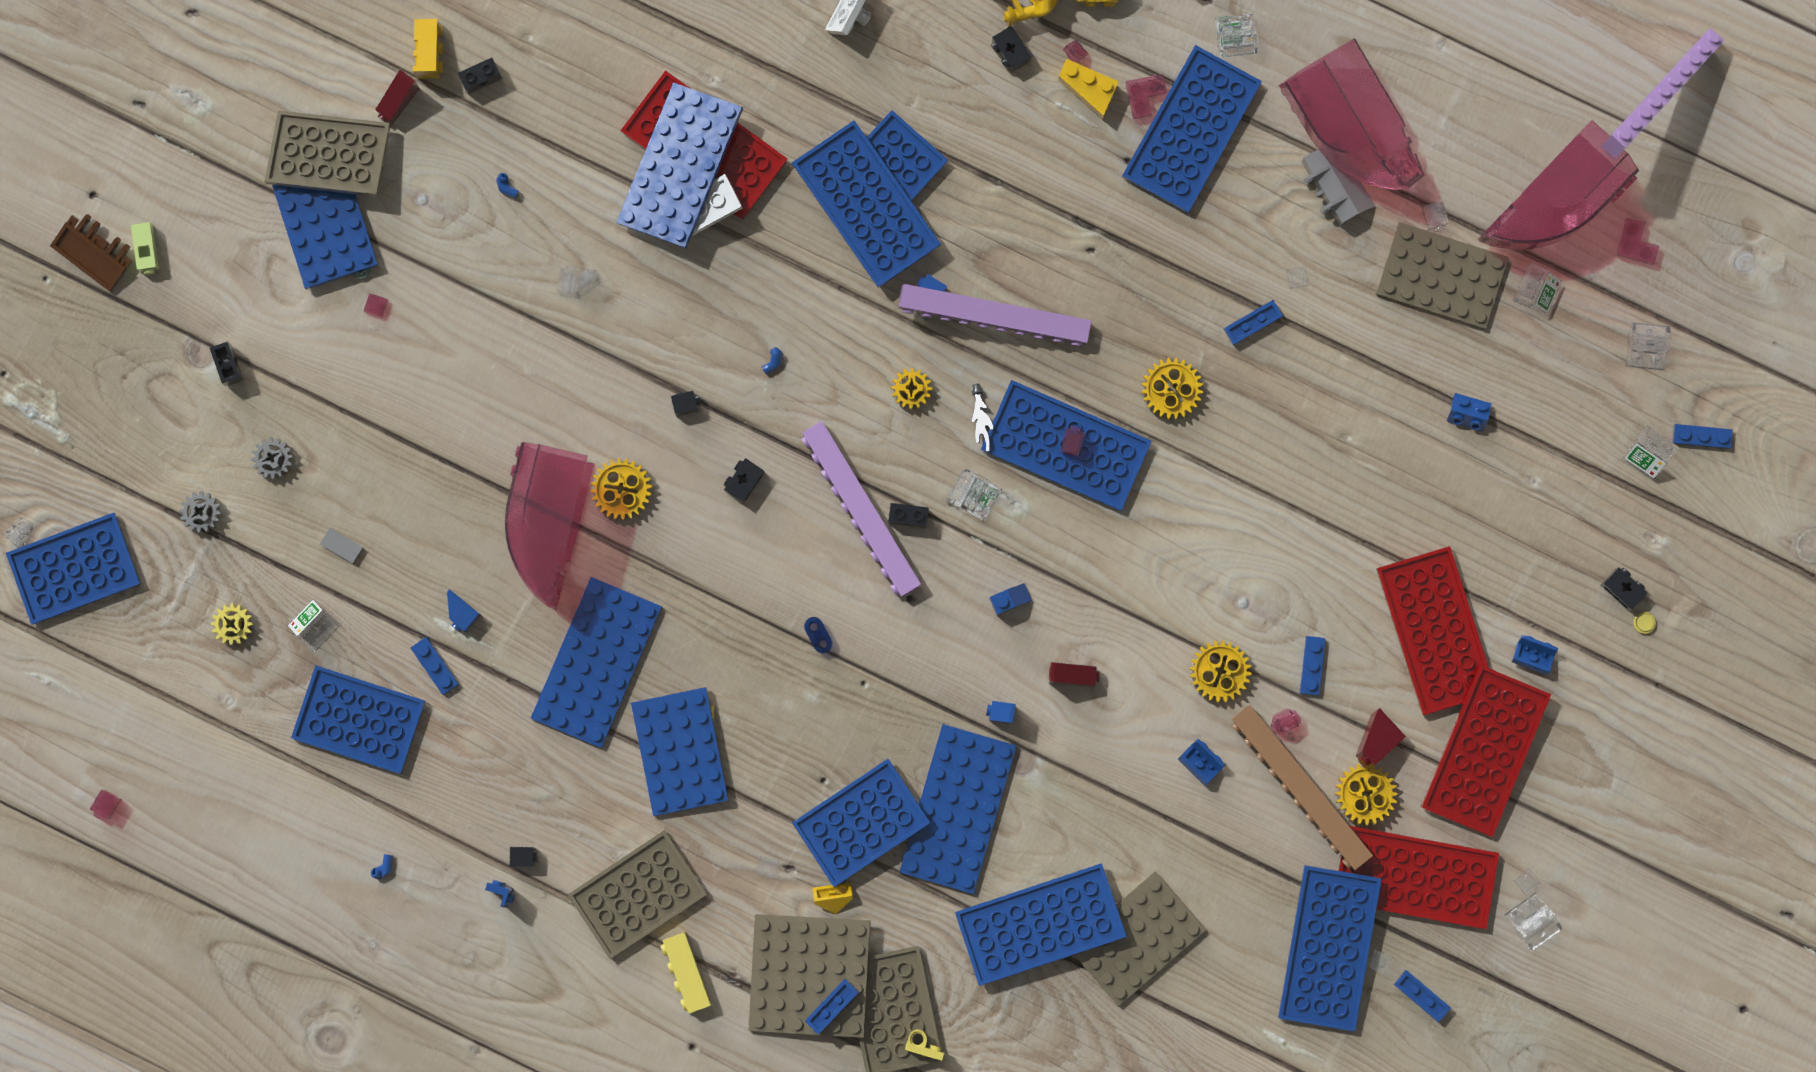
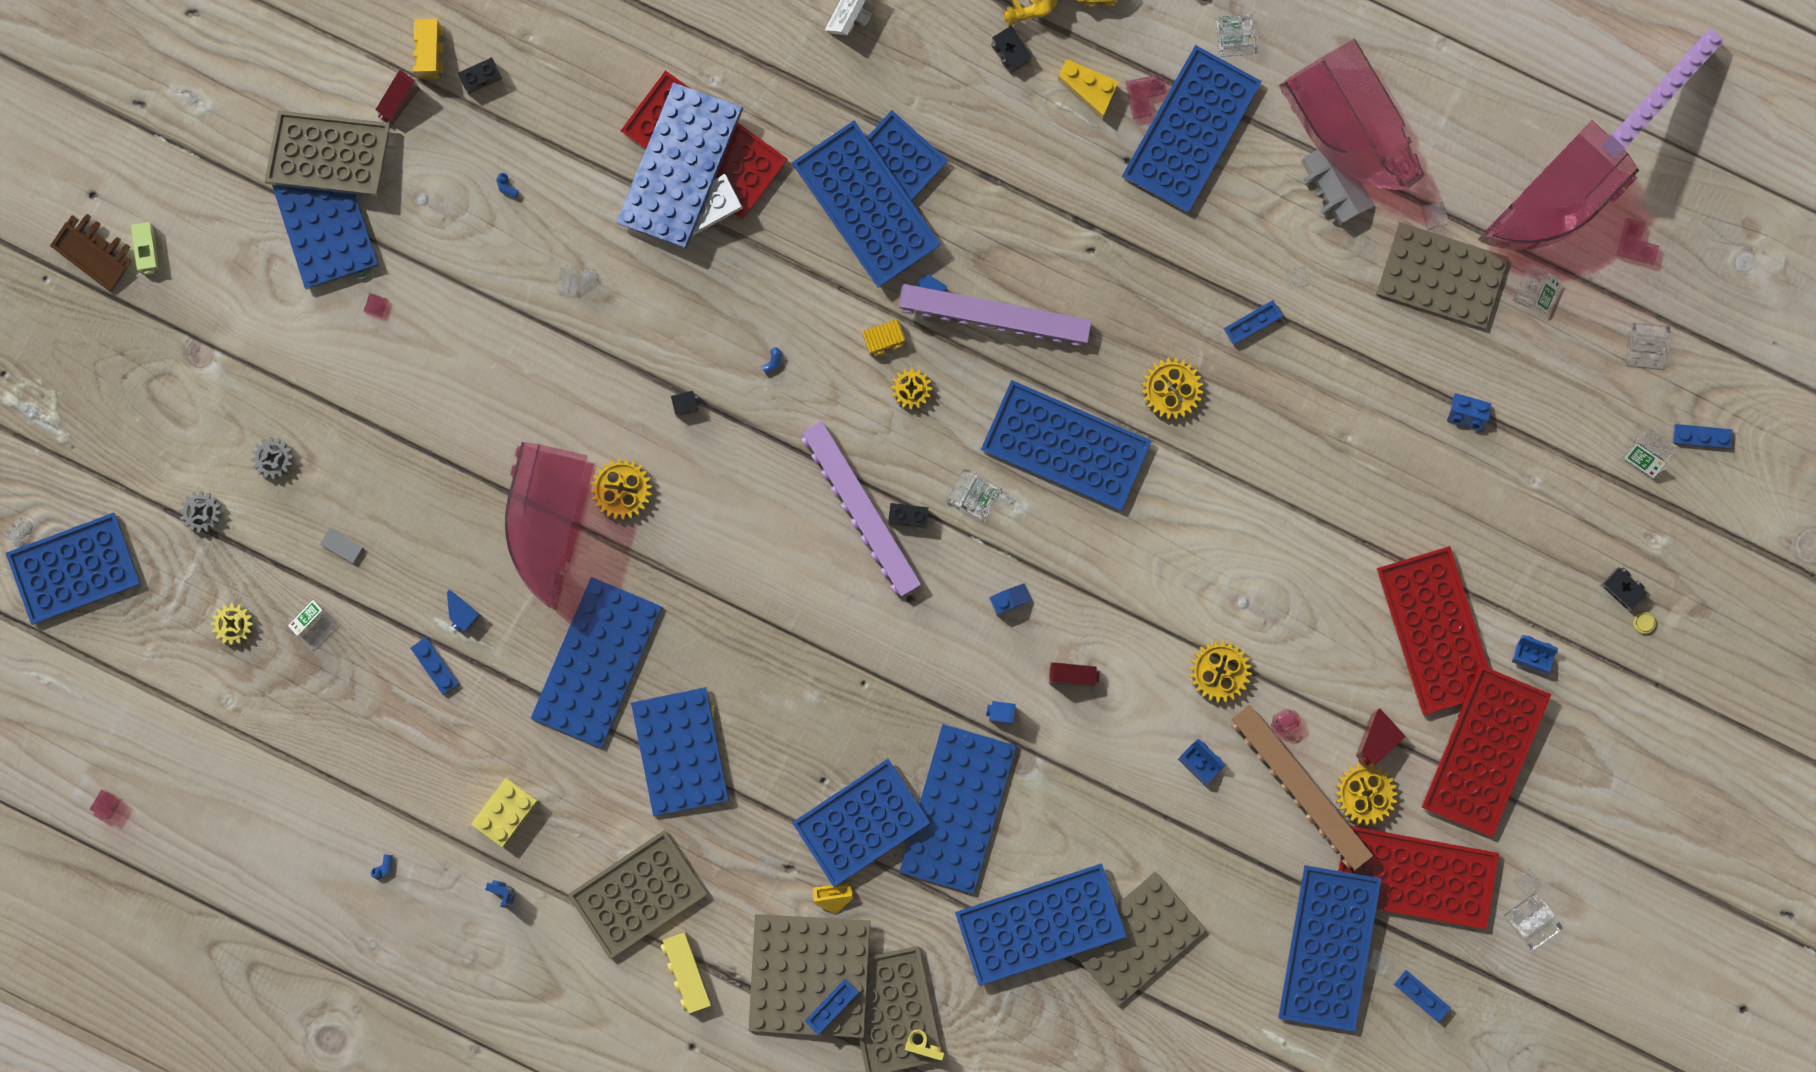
(226, 363): black brick -> none
(358, 719): blue plate -> none
(504, 812): none -> light yellow brick
(523, 856): black brick -> none
(753, 476): black brick -> none
(818, 635): clear blue plate -> none
(884, 337): none -> yellow brick
(983, 419): piece -> none
(1072, 441): clear pink brick -> none
(1075, 51): clear pink plate -> none
(1312, 665): blue plate -> none

